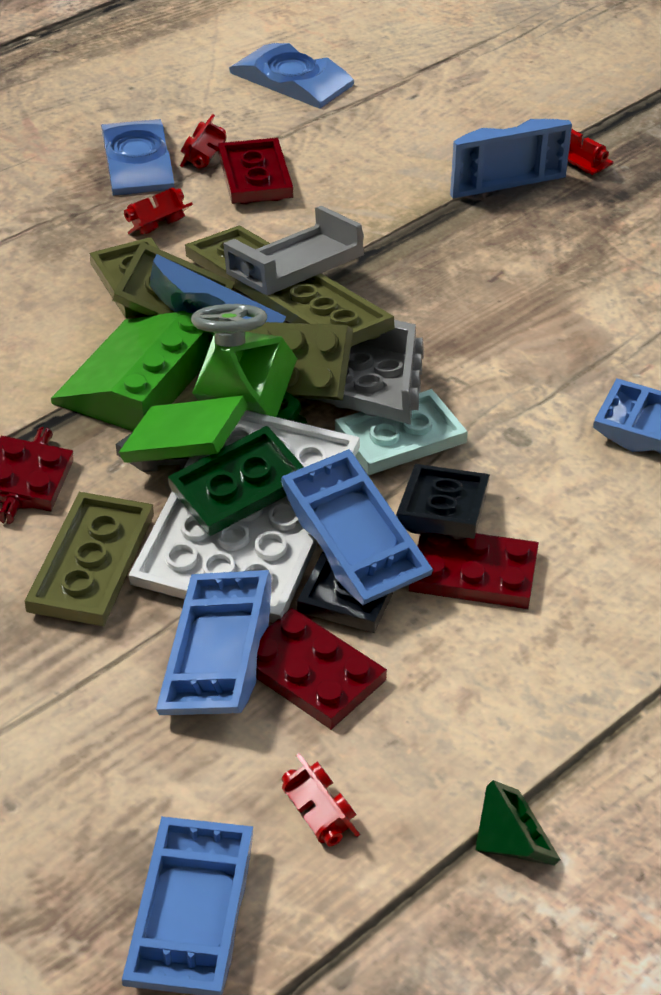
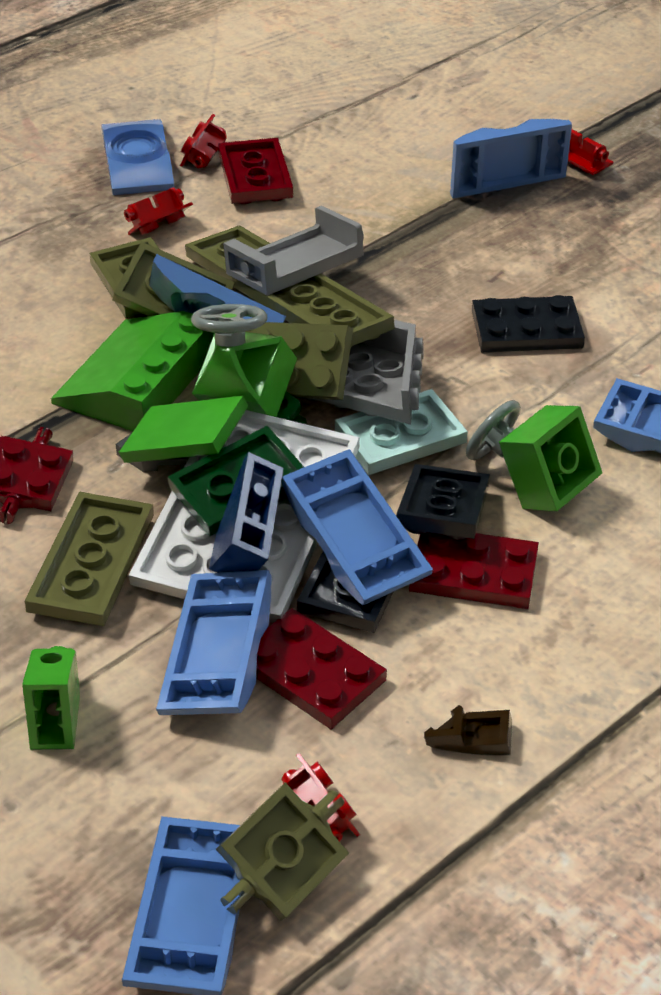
(50, 679): none -> bright green torso
(249, 518): none -> dark blue slope
(282, 851): none -> olive plate
(294, 74): medium blue slope -> none
(473, 733): none -> dark brown slope
(511, 828): dark green slope -> none
(527, 324): none -> black plate
(546, 455): none -> bright green piece

